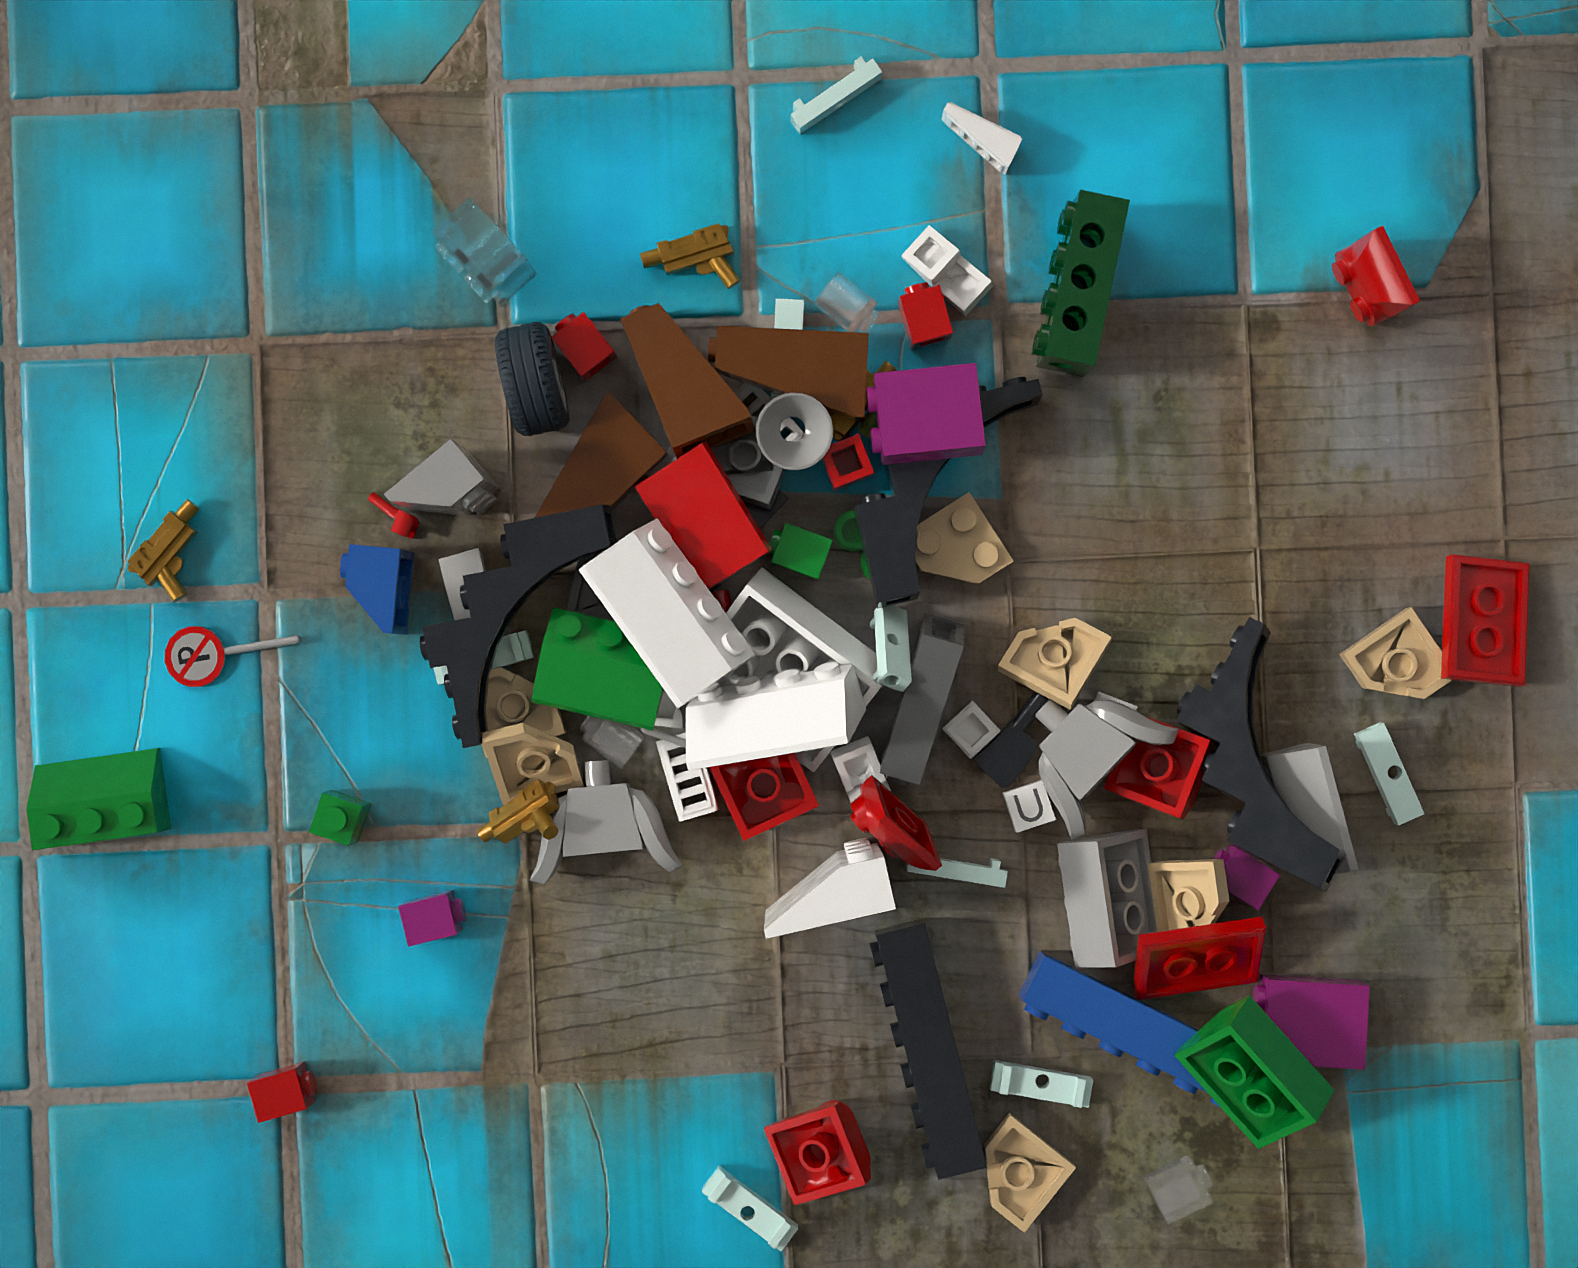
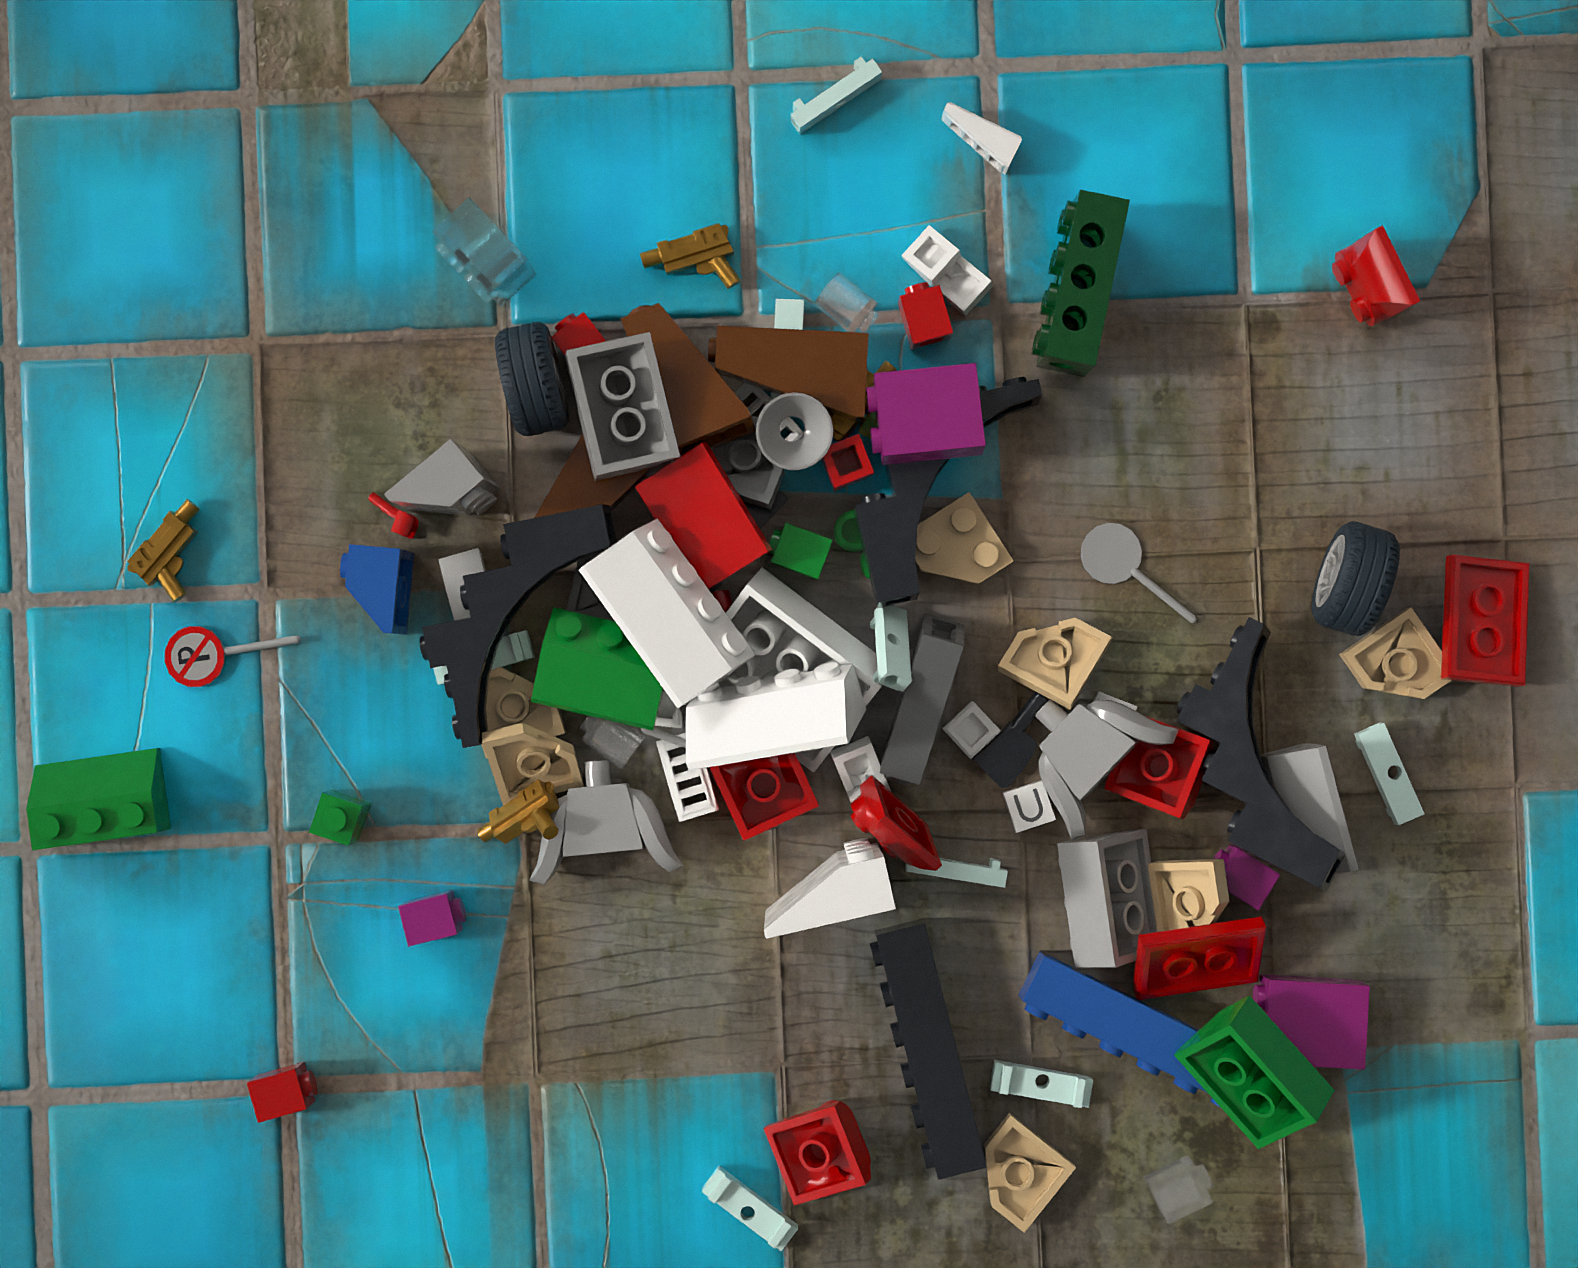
(621, 405): none -> light grey slope
(1113, 555): none -> light grey piece
(1355, 578): none -> black wheel

